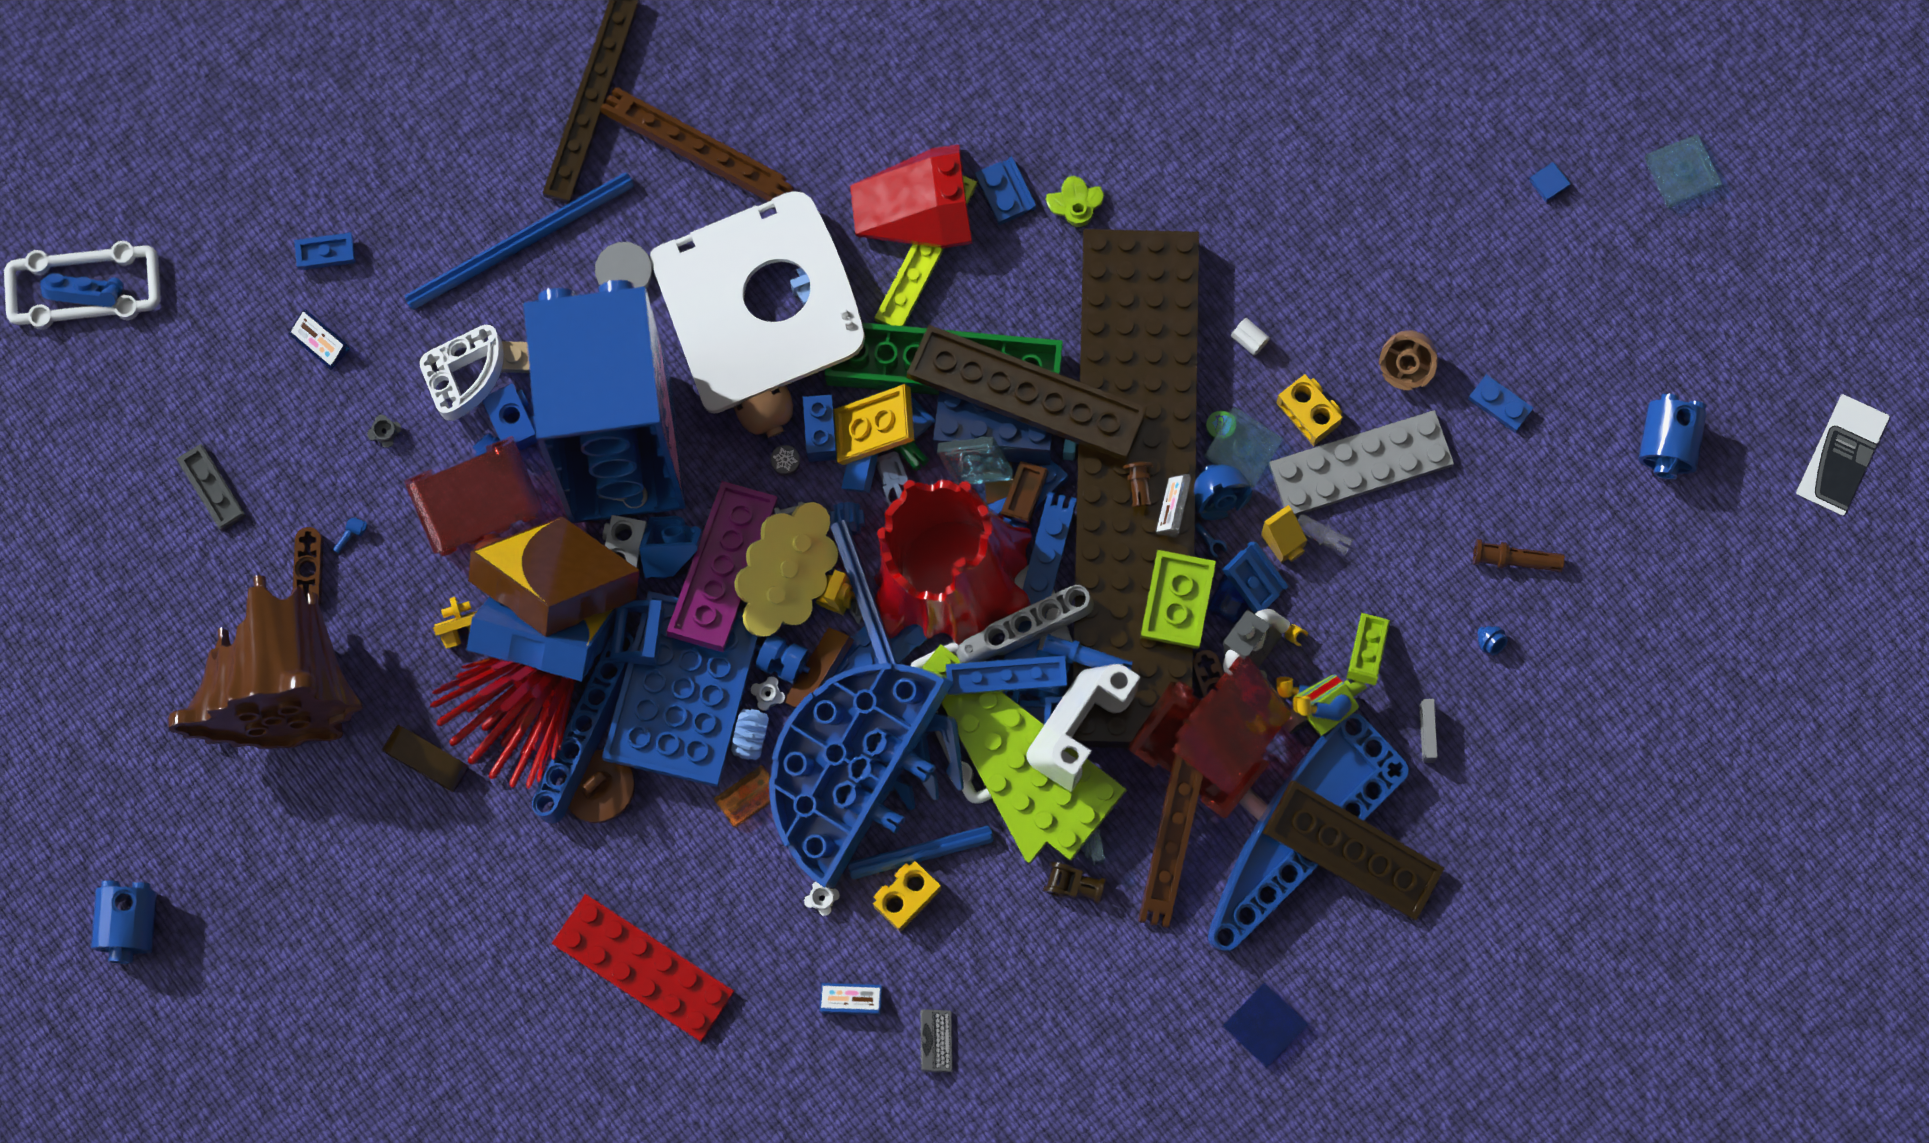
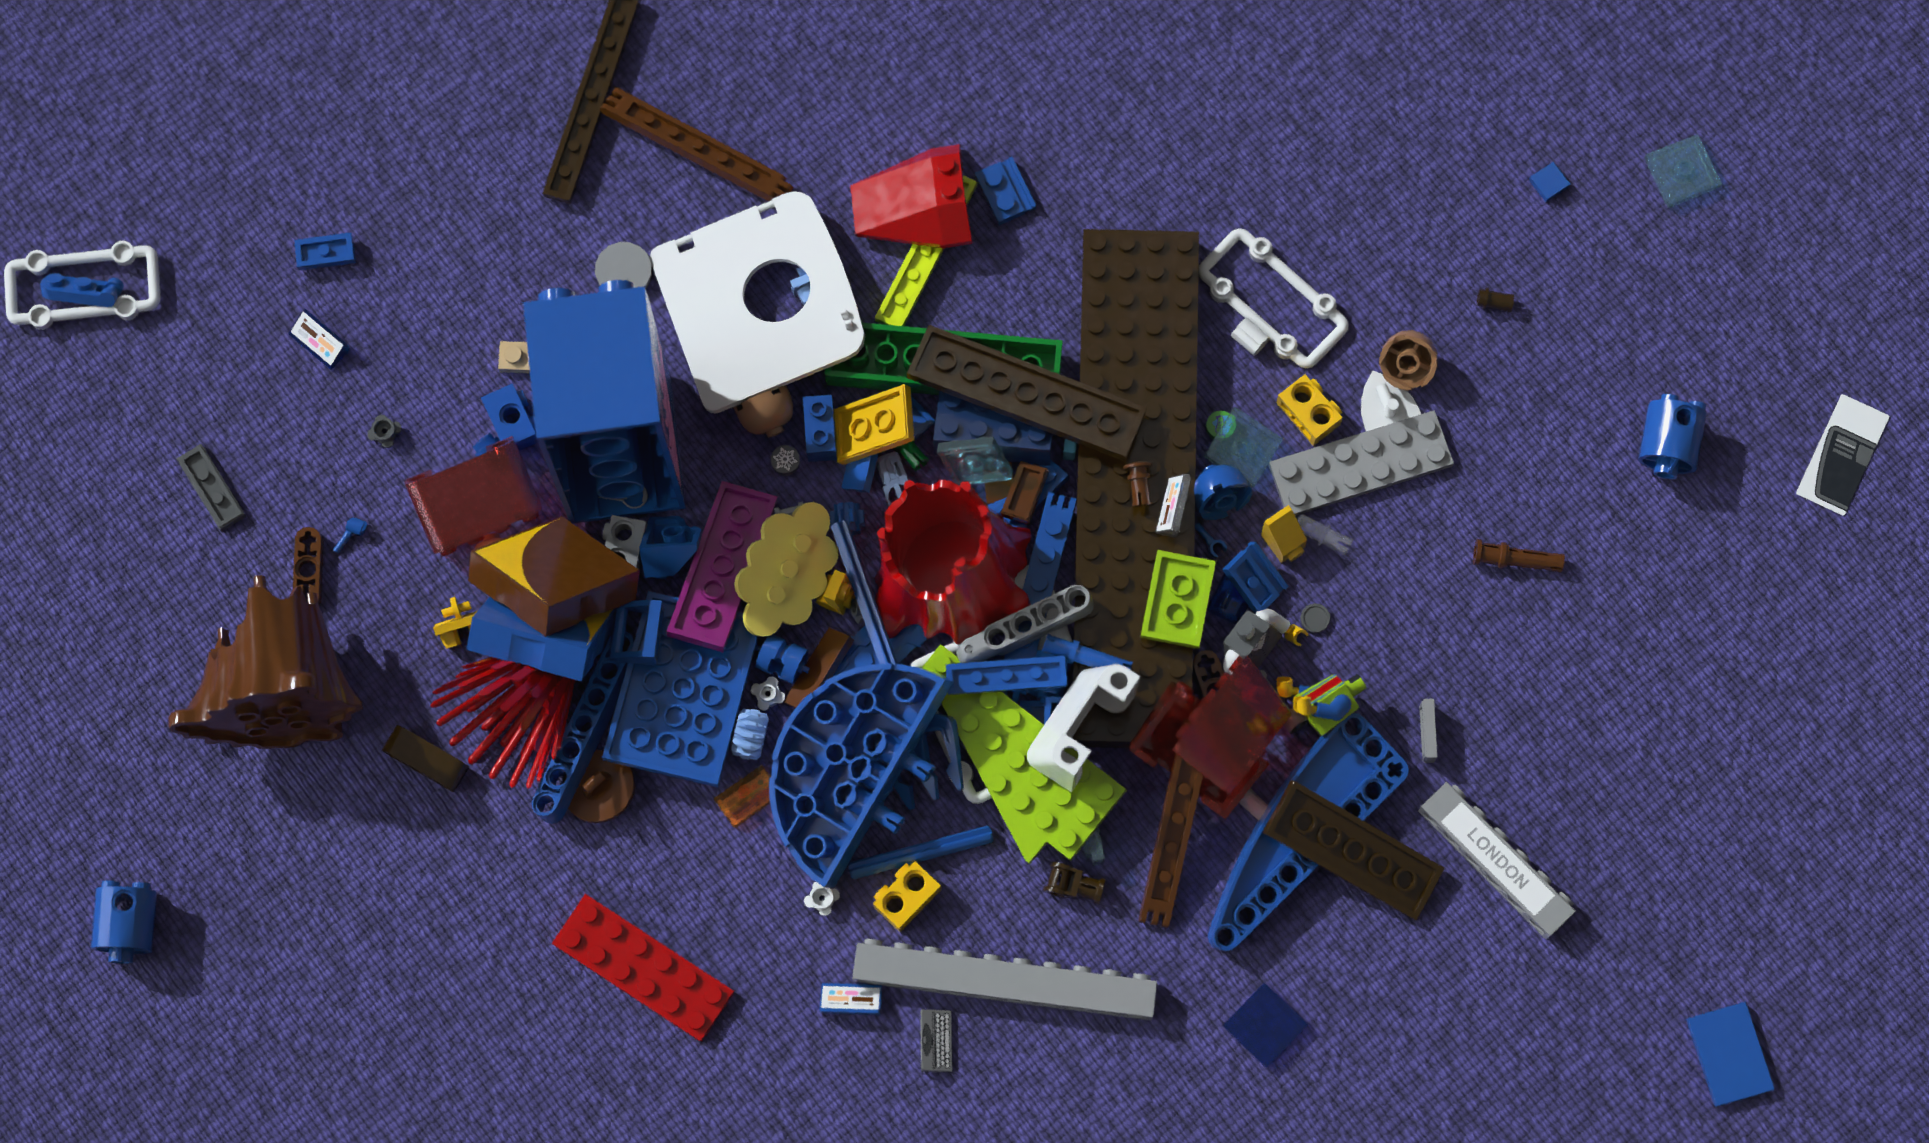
(448, 363): white beam -> none
(519, 241): blue axle -> none
(1003, 980): none -> light grey brick
(1075, 197): lime plate -> none
(1261, 251): none -> white bar
(1315, 618): none -> dark grey piece
(1368, 649): lime tile -> none
(1384, 403): none -> white shield
(1492, 639): blue plate -> none
(1494, 300): none -> dark brown pin
(1496, 860): none -> brick
(1500, 403): blue plate -> none
(1730, 1054): none -> blue tile

